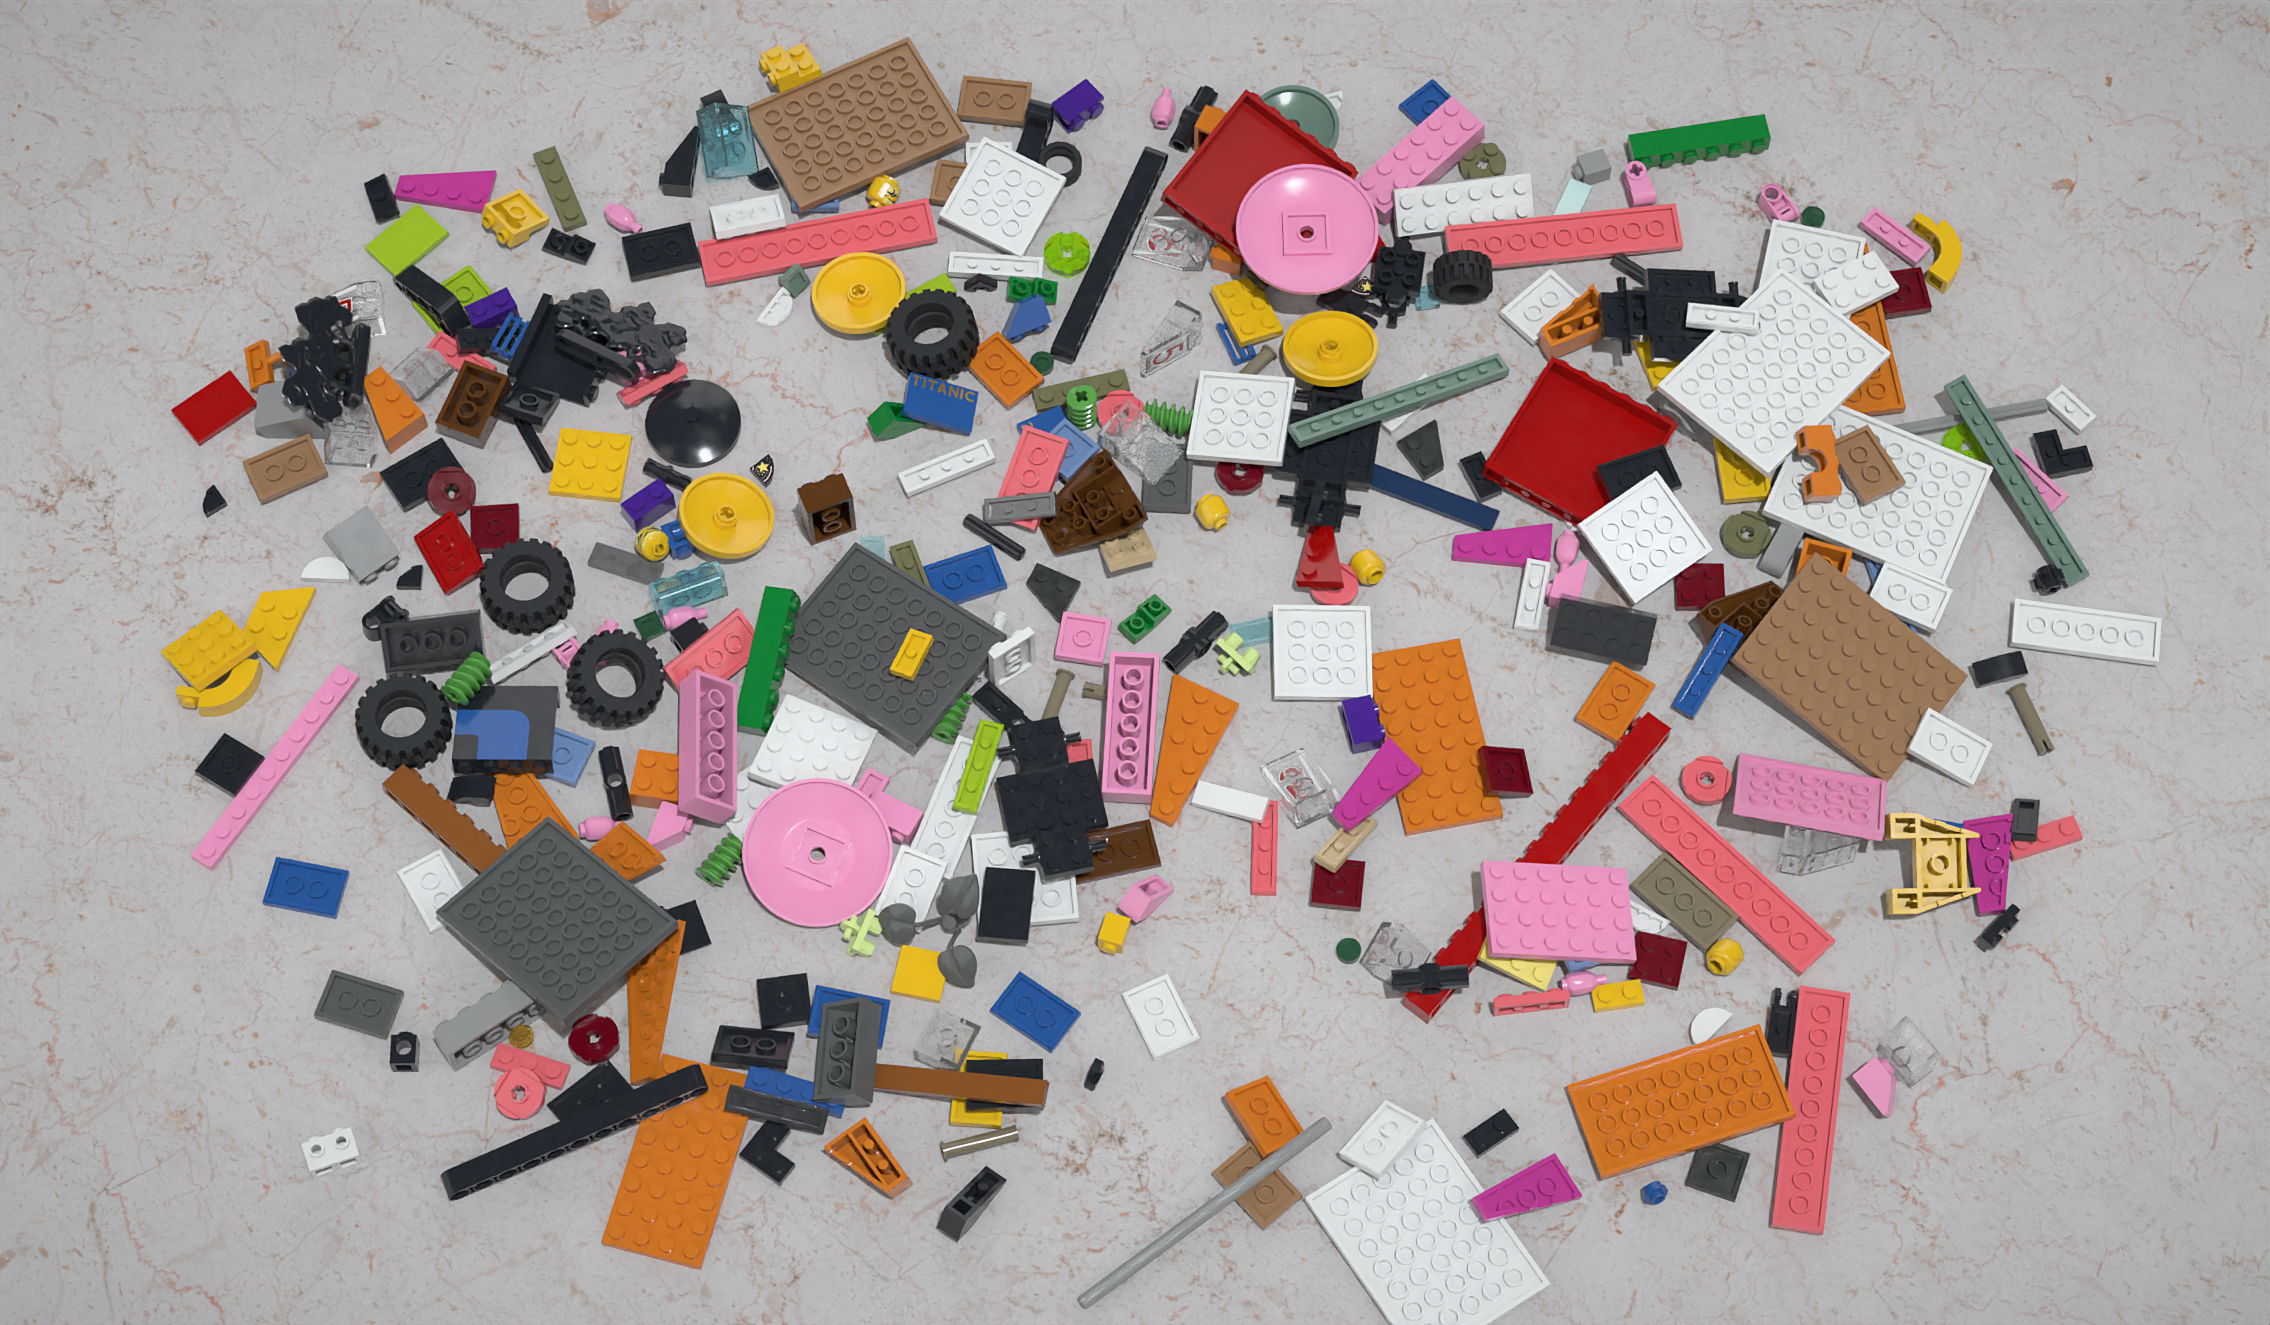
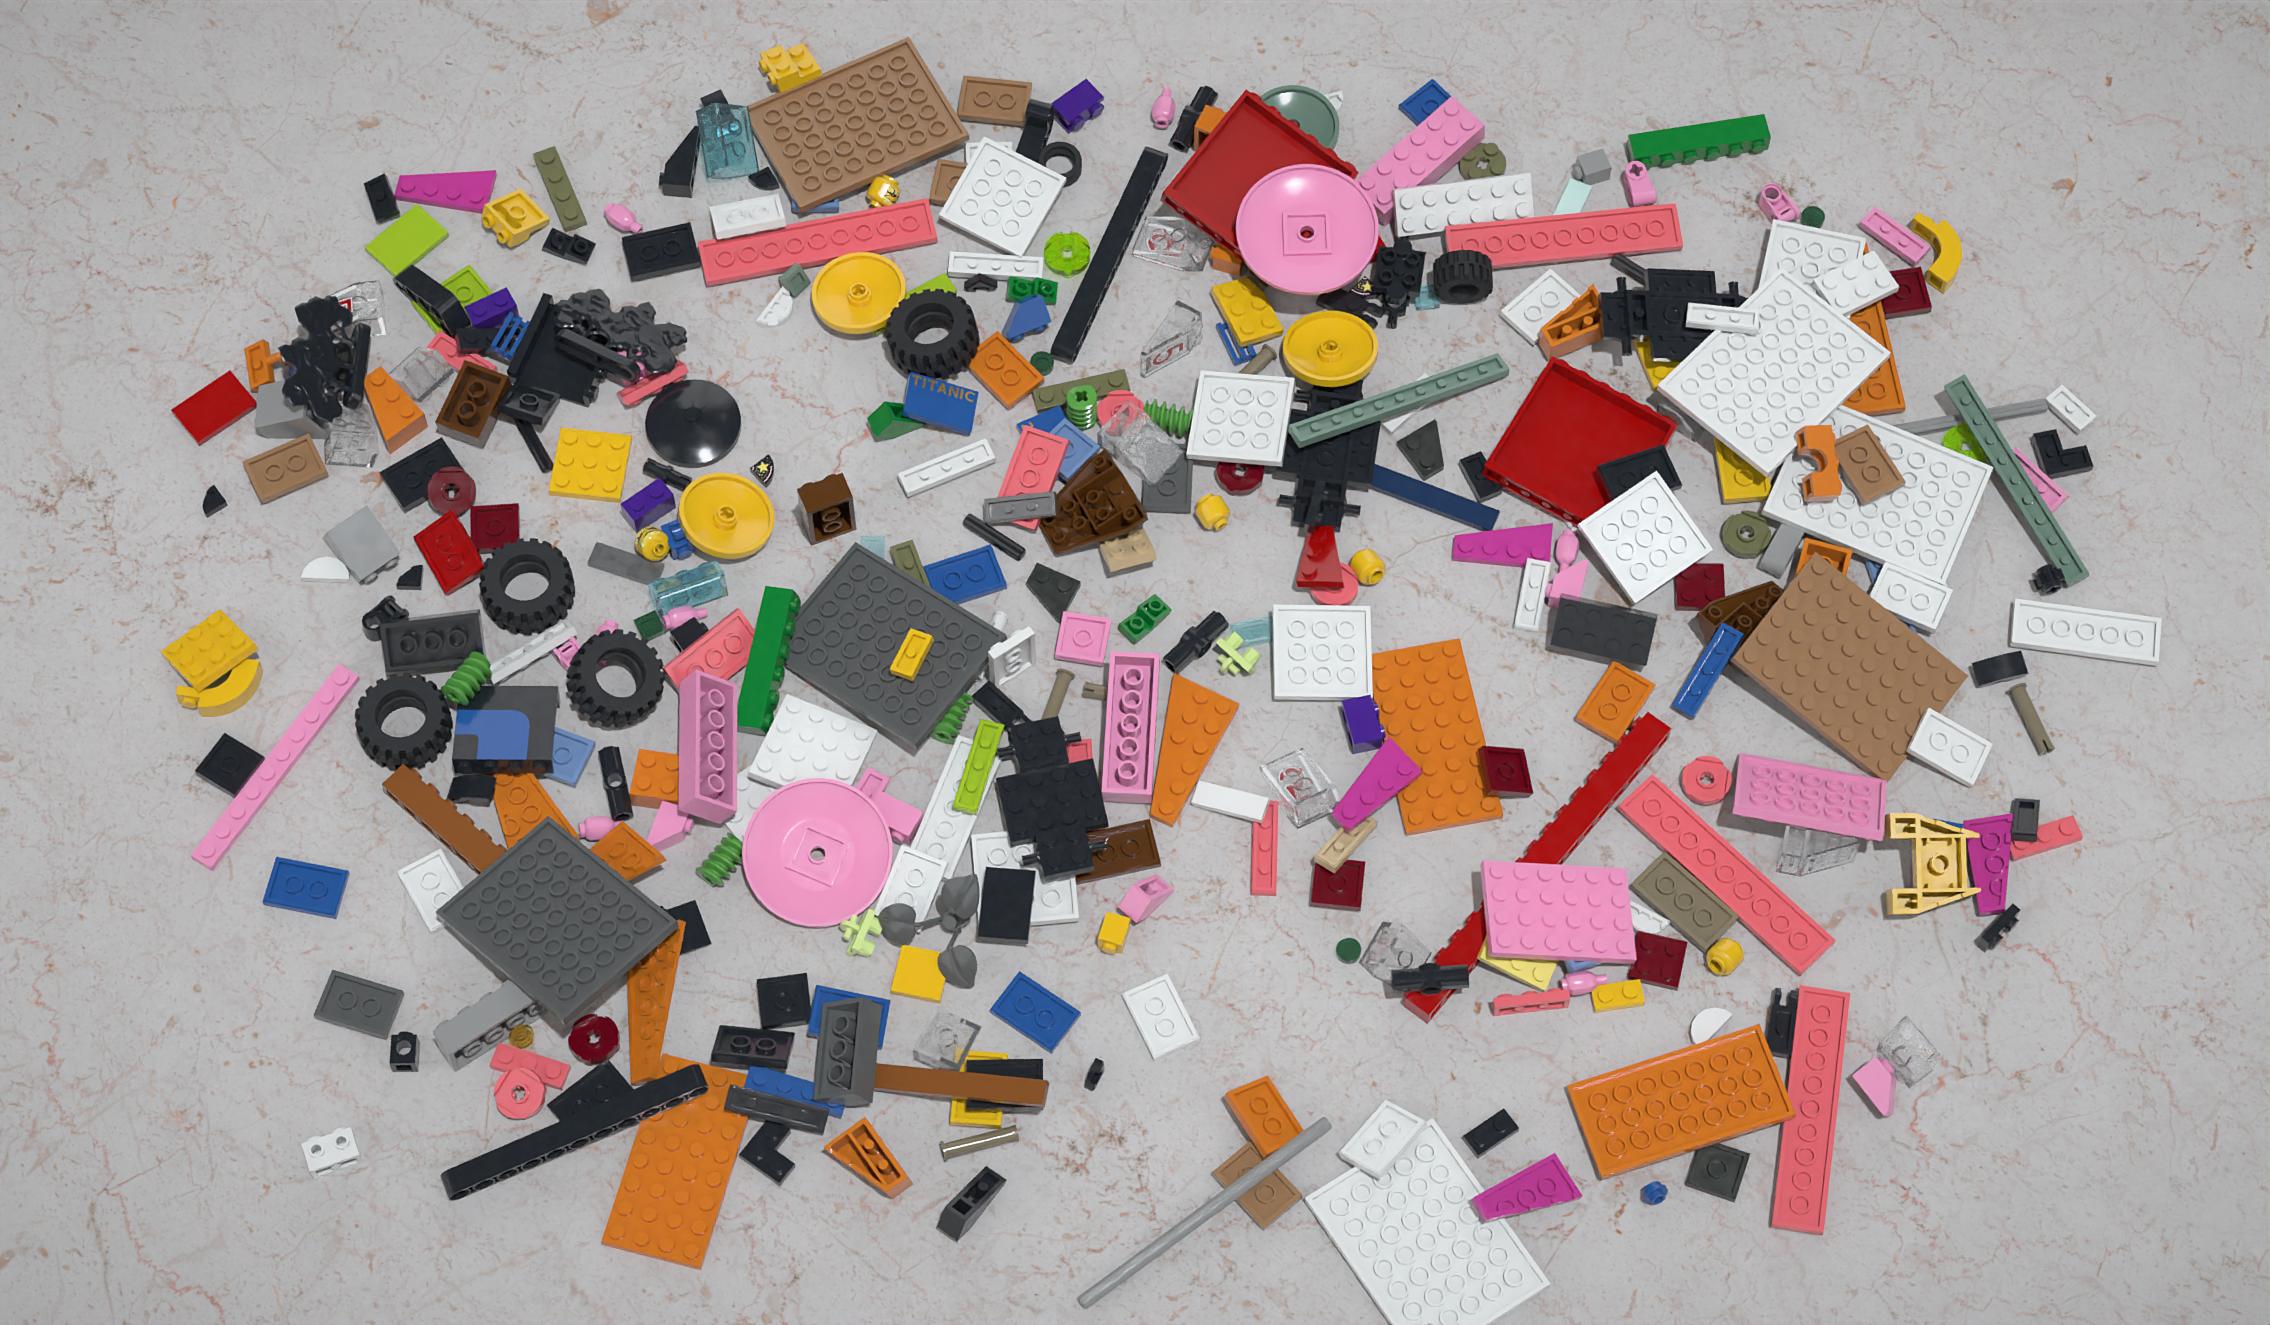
(277, 621): yellow wing -> none

